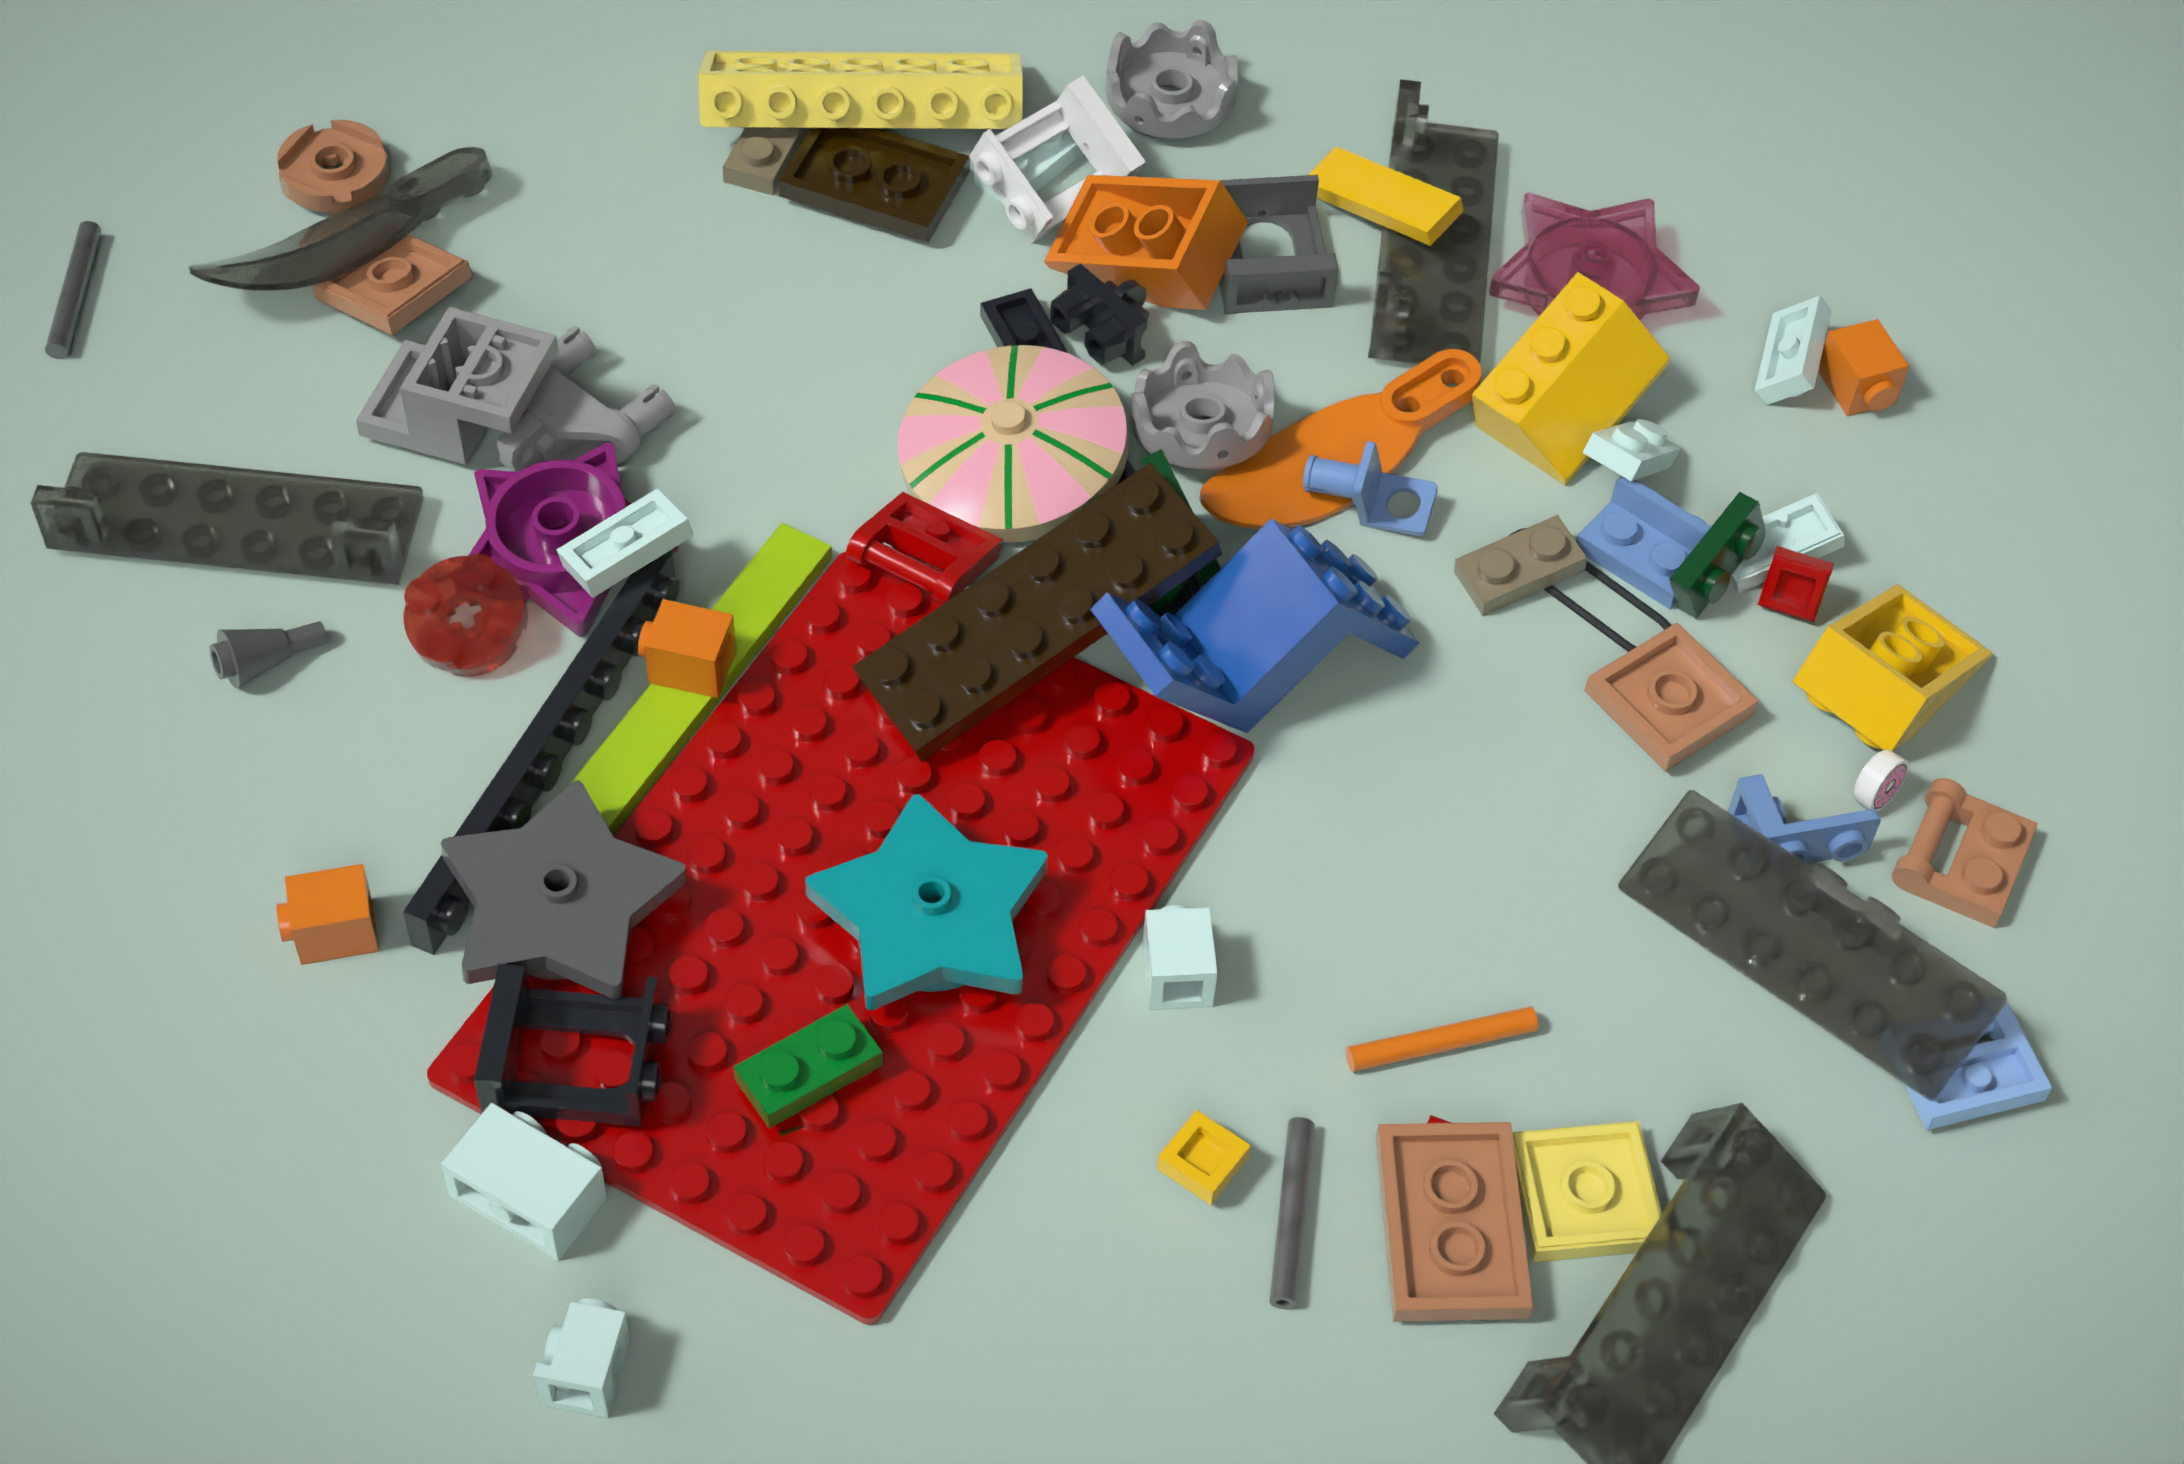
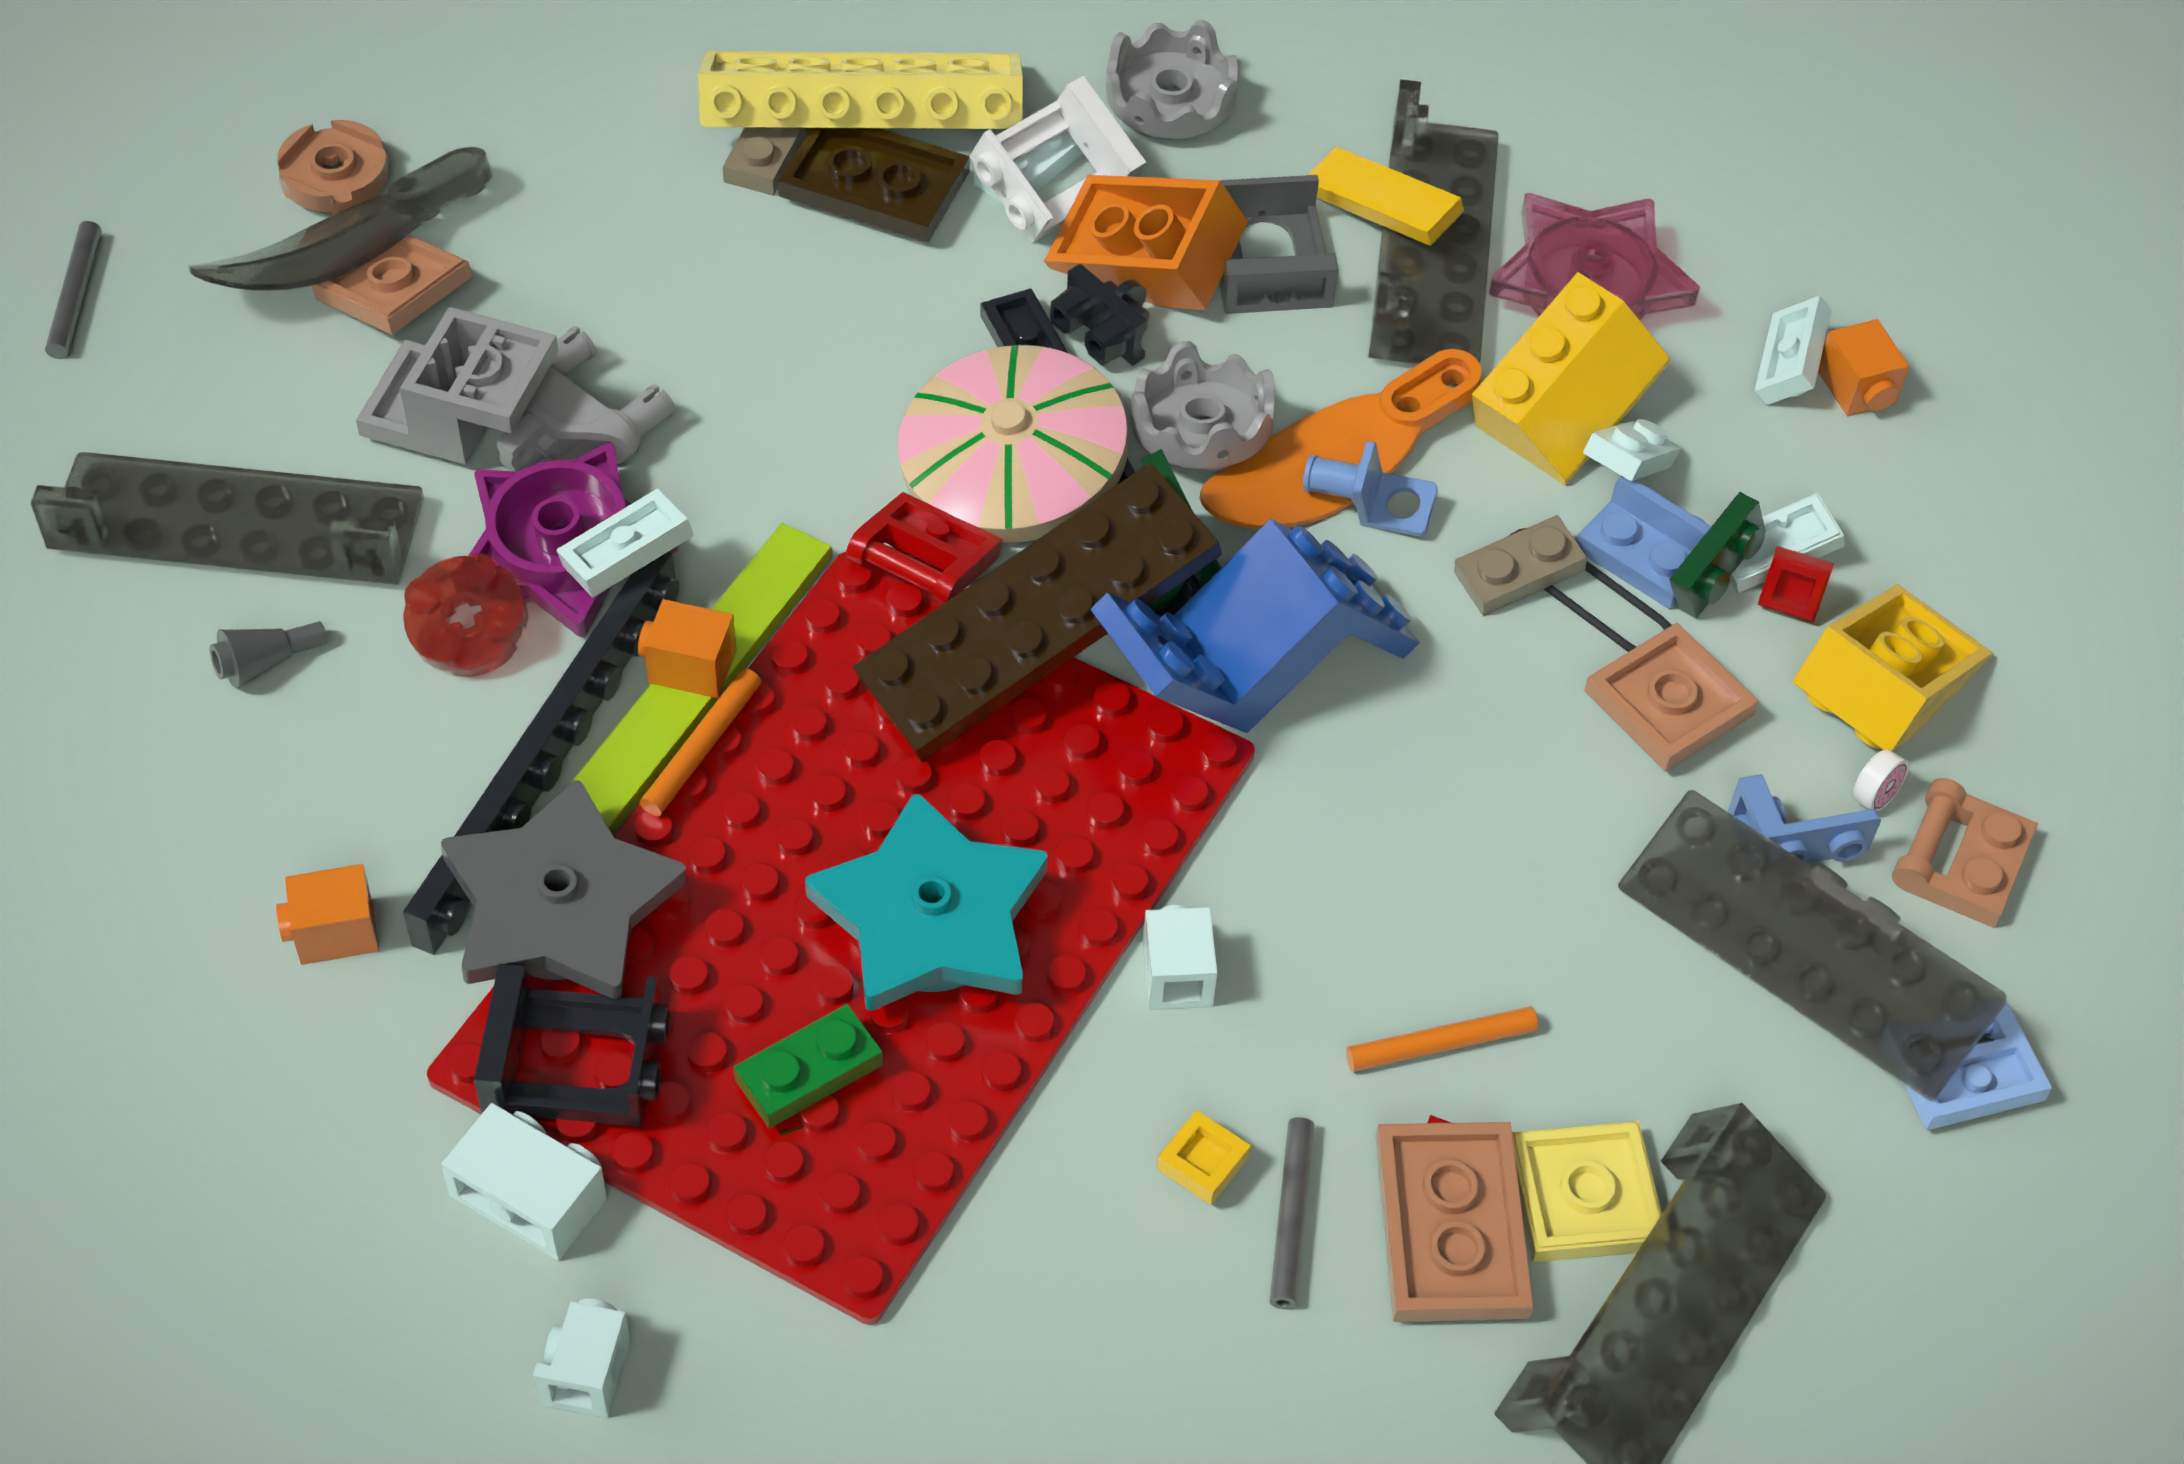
(700, 742): none -> orange bar

